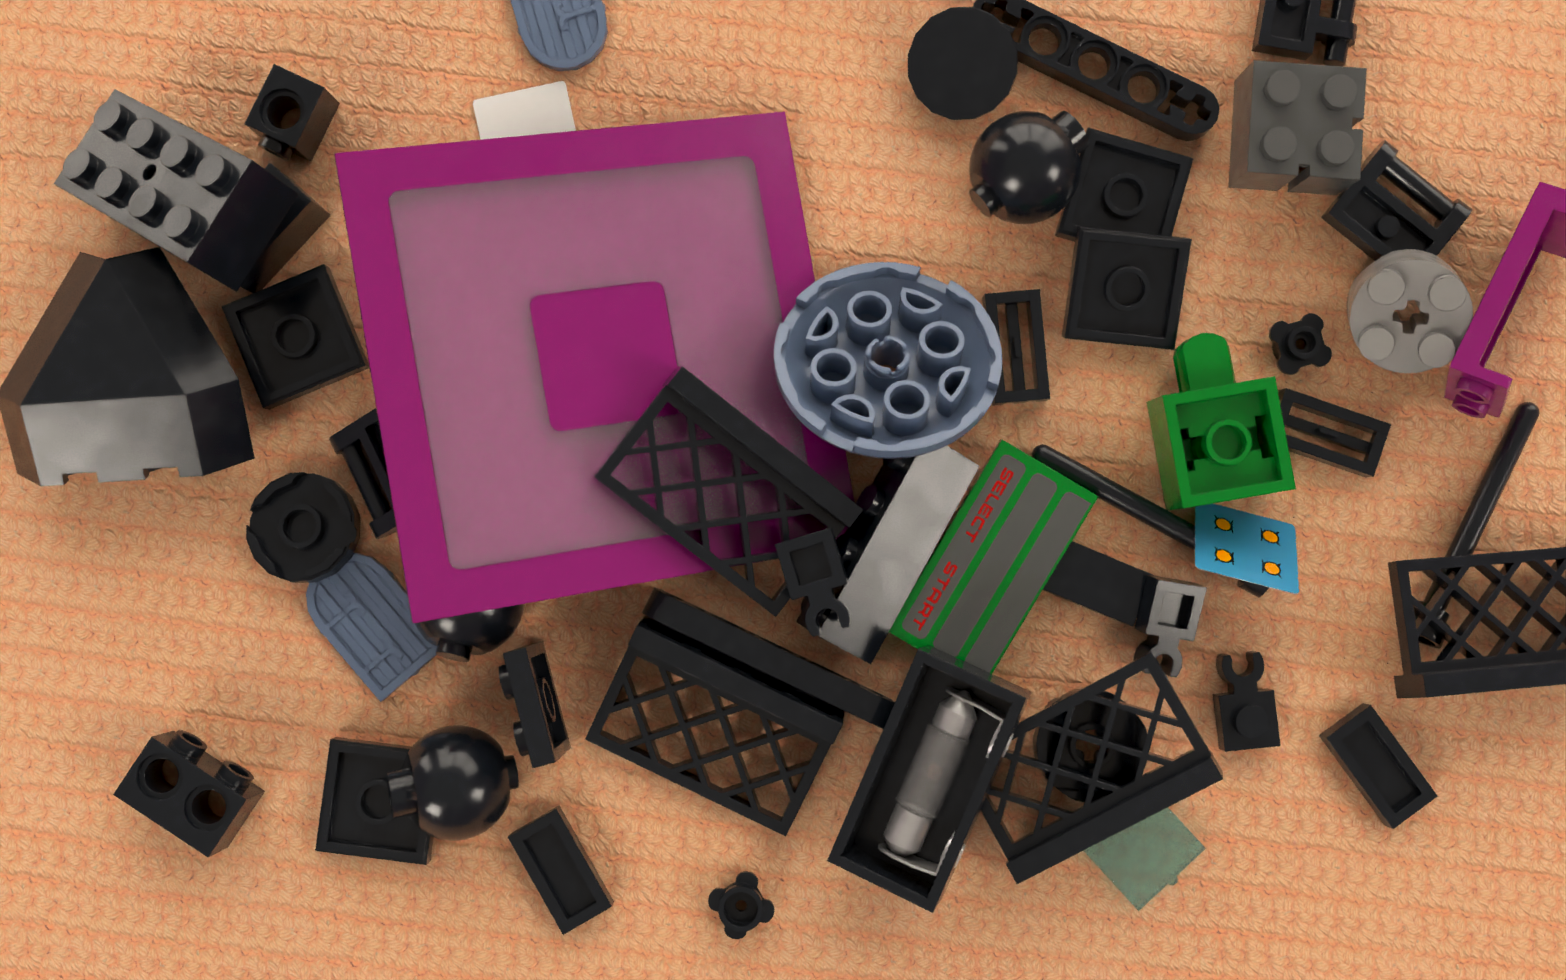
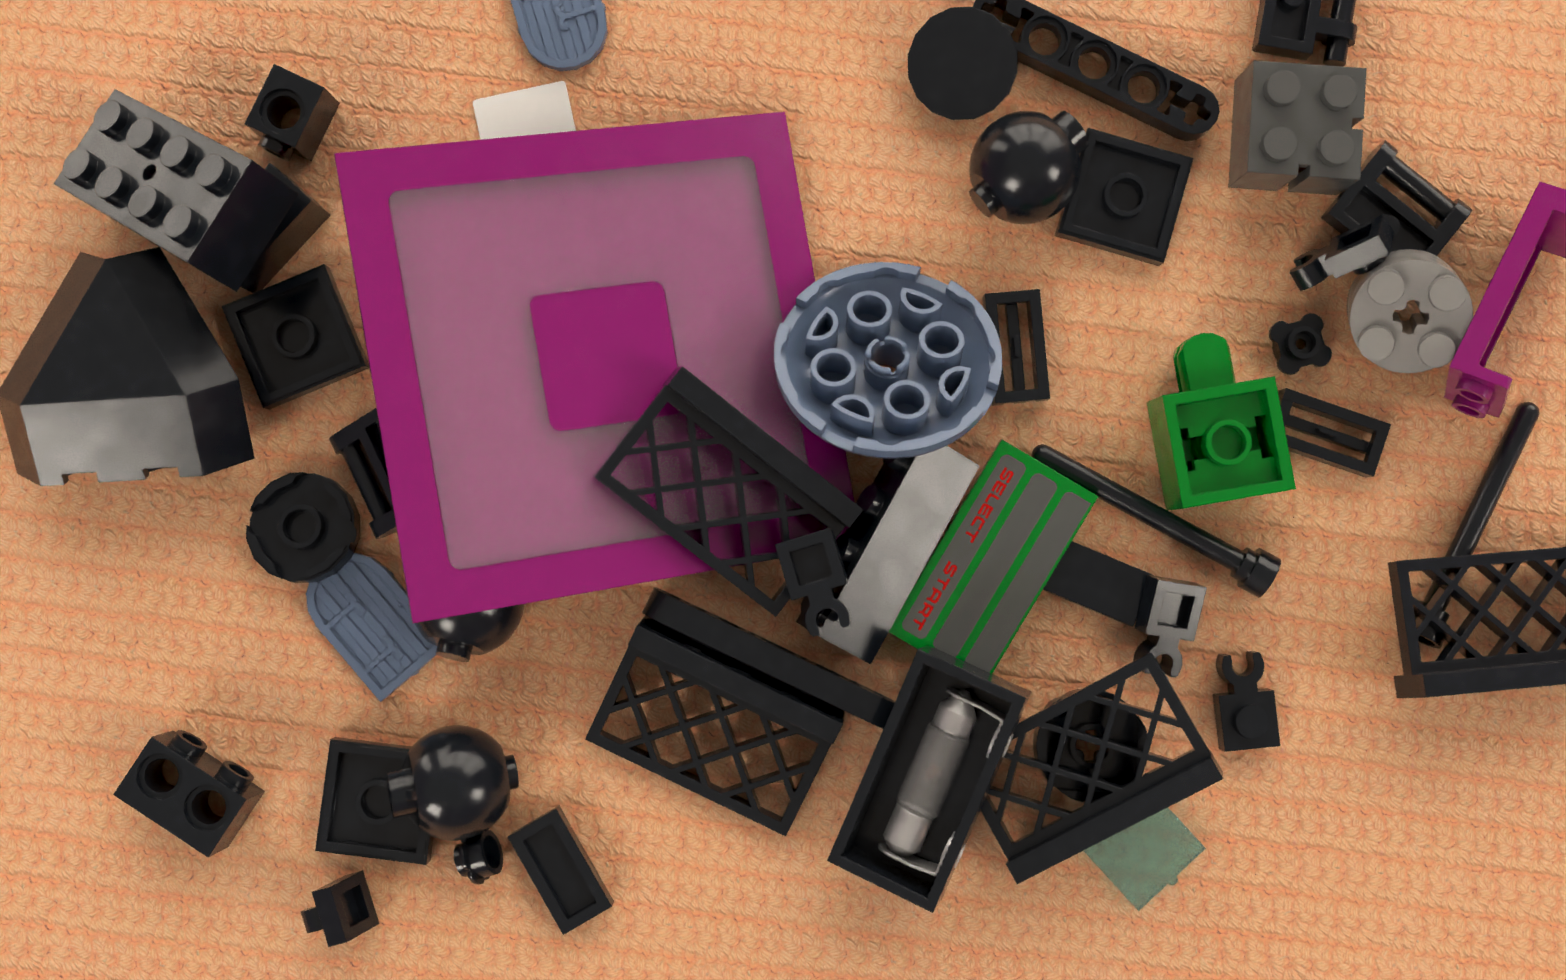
(341, 909): none -> black tile
(479, 857): none -> black plate
(541, 724): black plate -> none
(738, 921): black plate -> none
(1126, 287): black tile -> none
(1246, 547): dark azure sticker -> none
(1351, 251): none -> black plate
(1378, 765): black tile -> none

